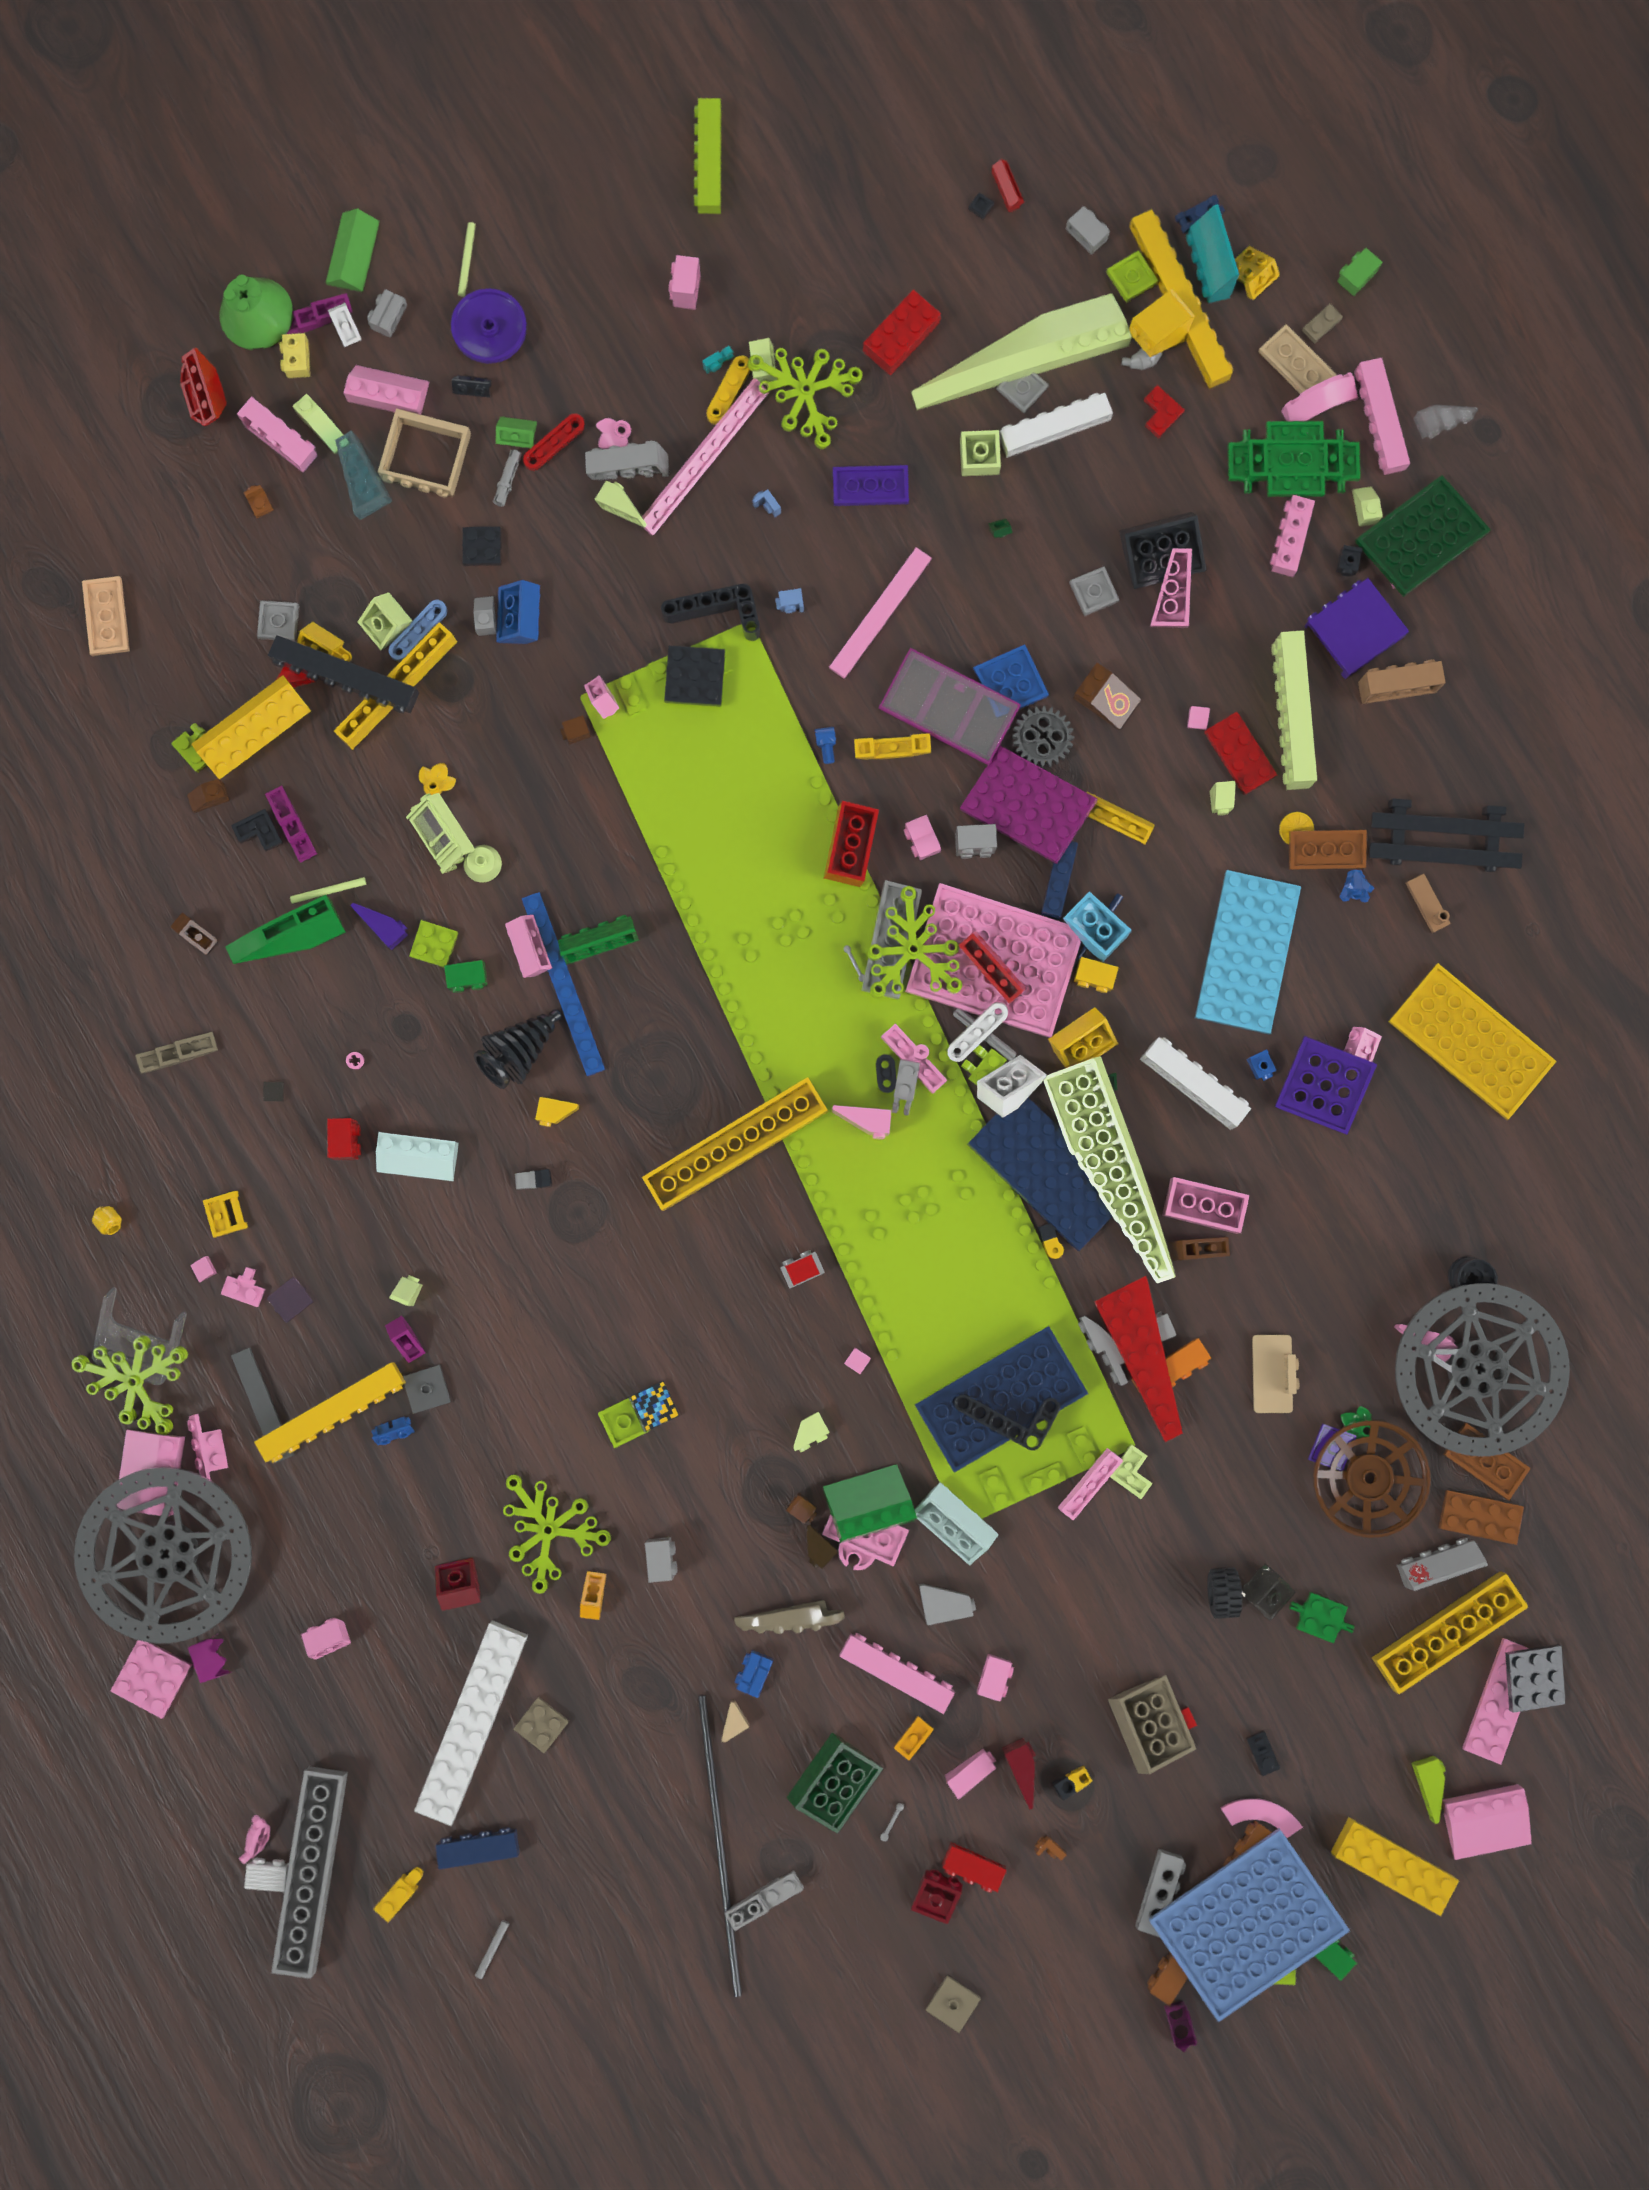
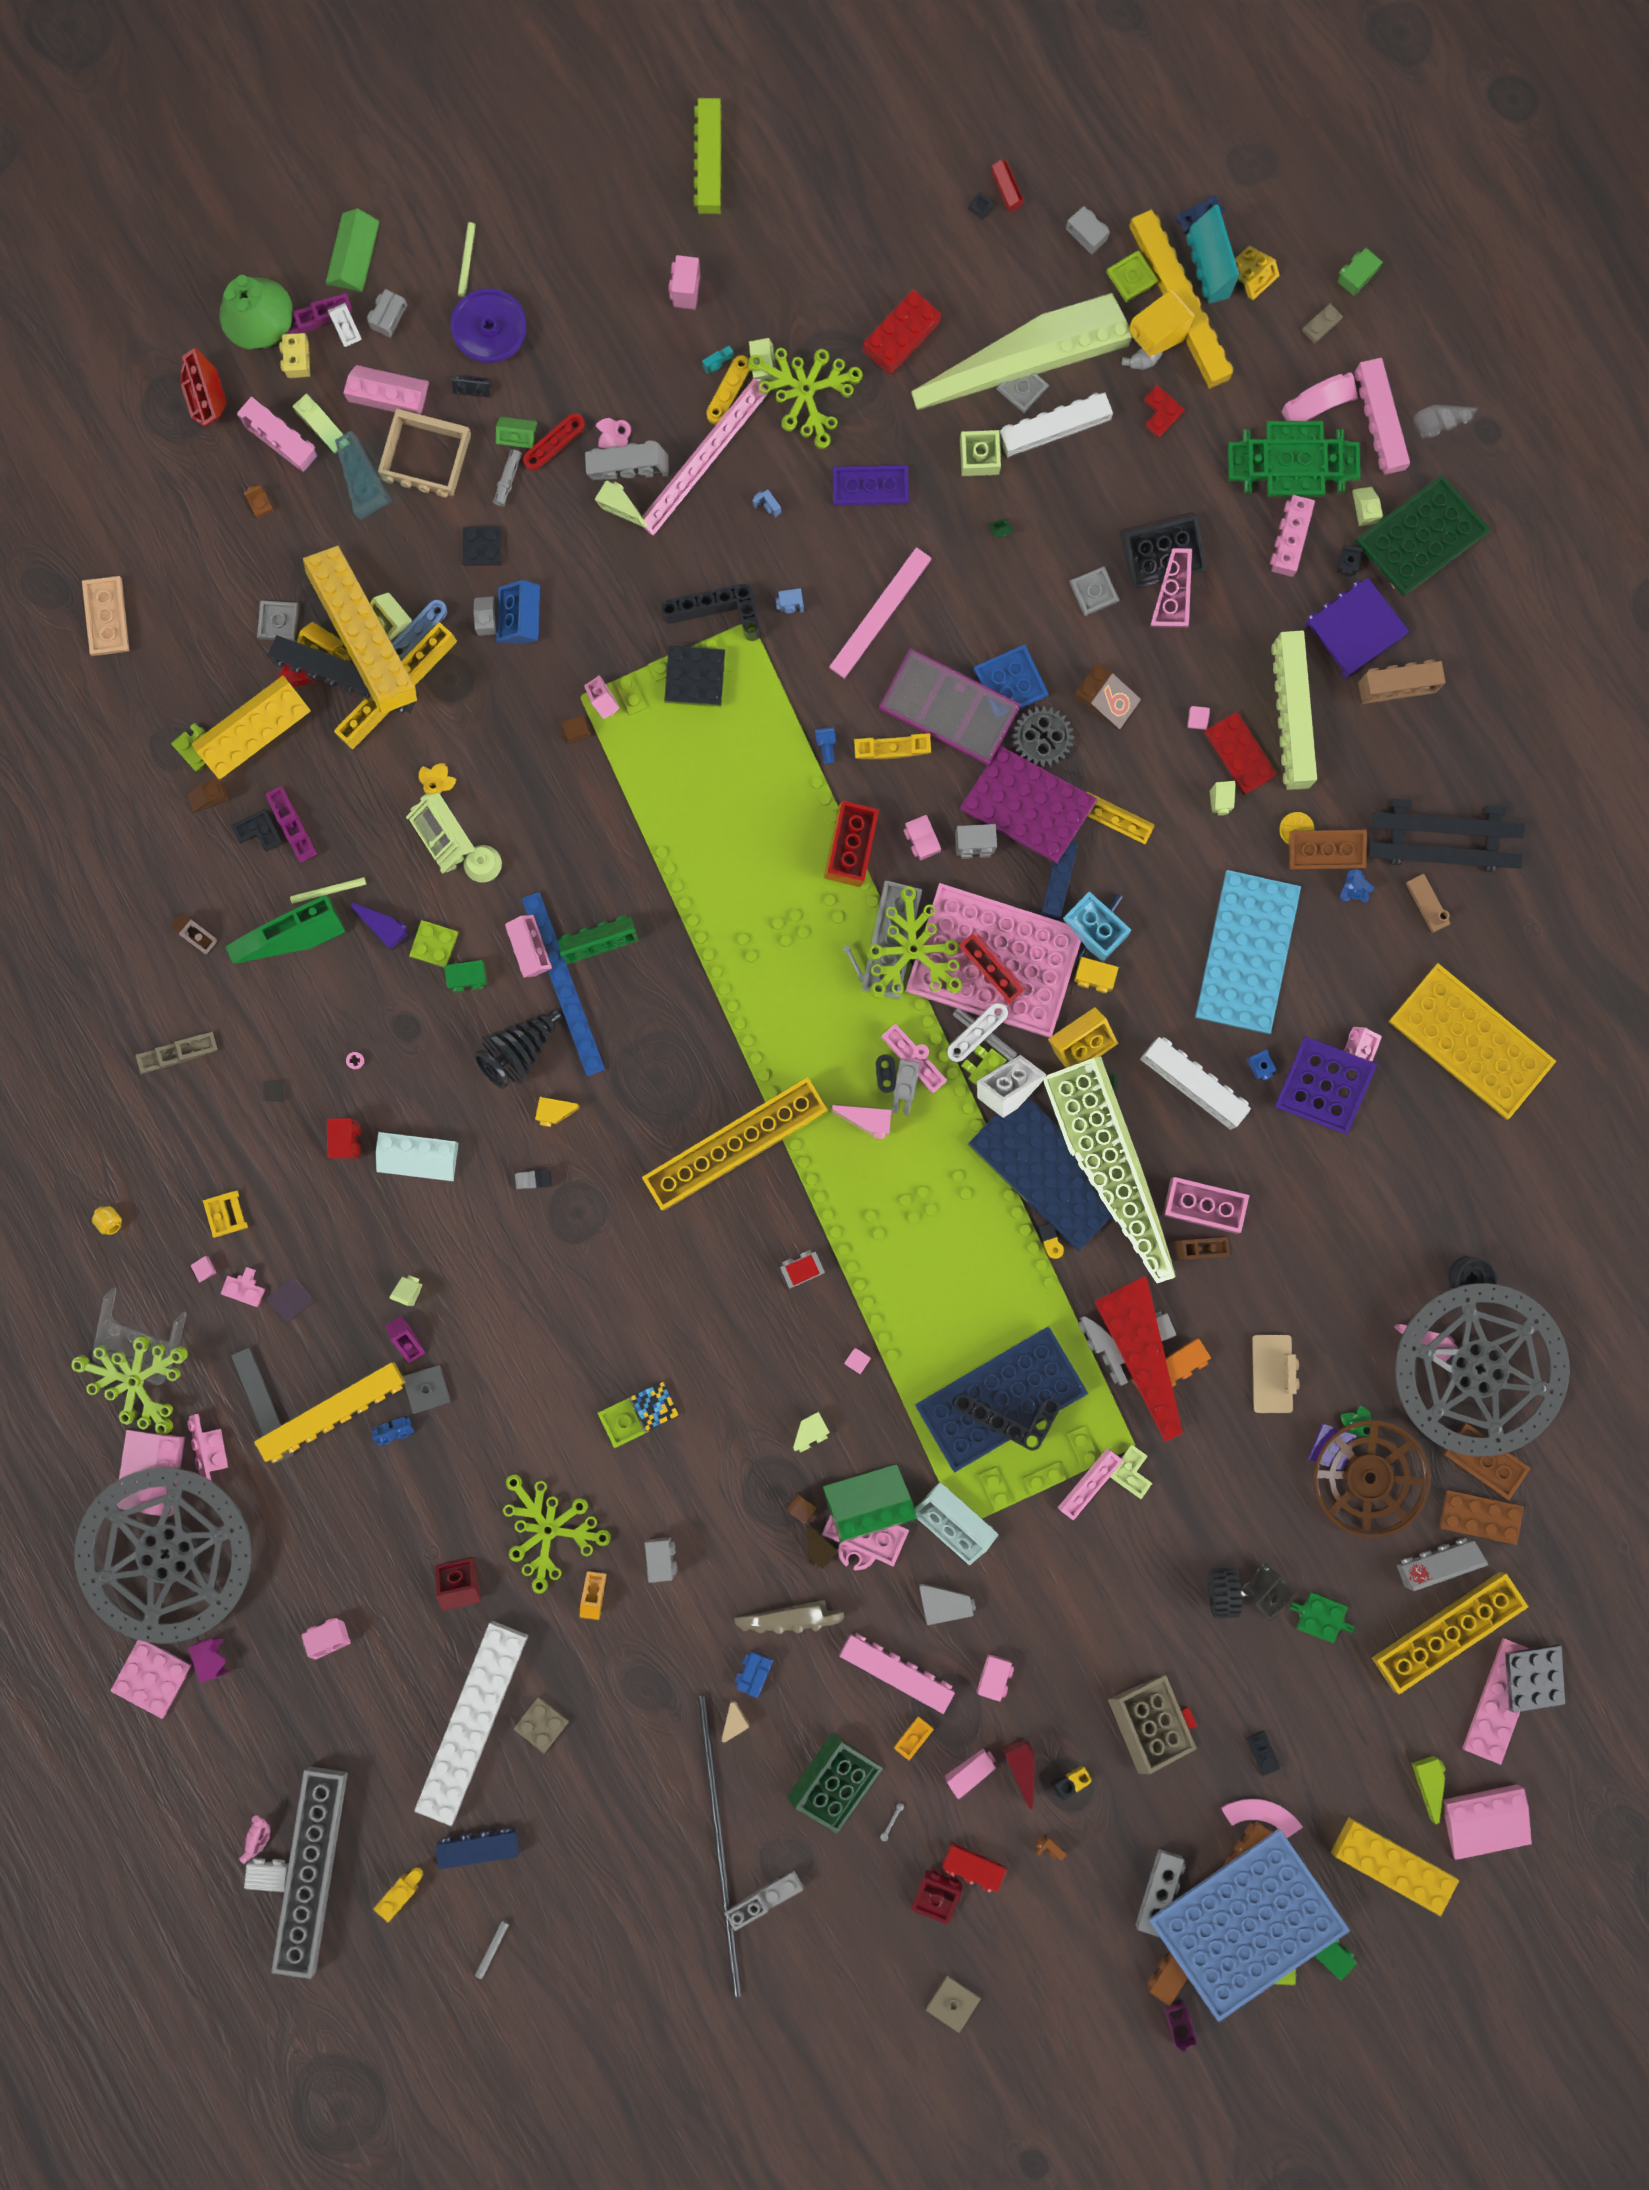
(360, 629): none -> yellow brick
(1295, 360): tan plate -> none

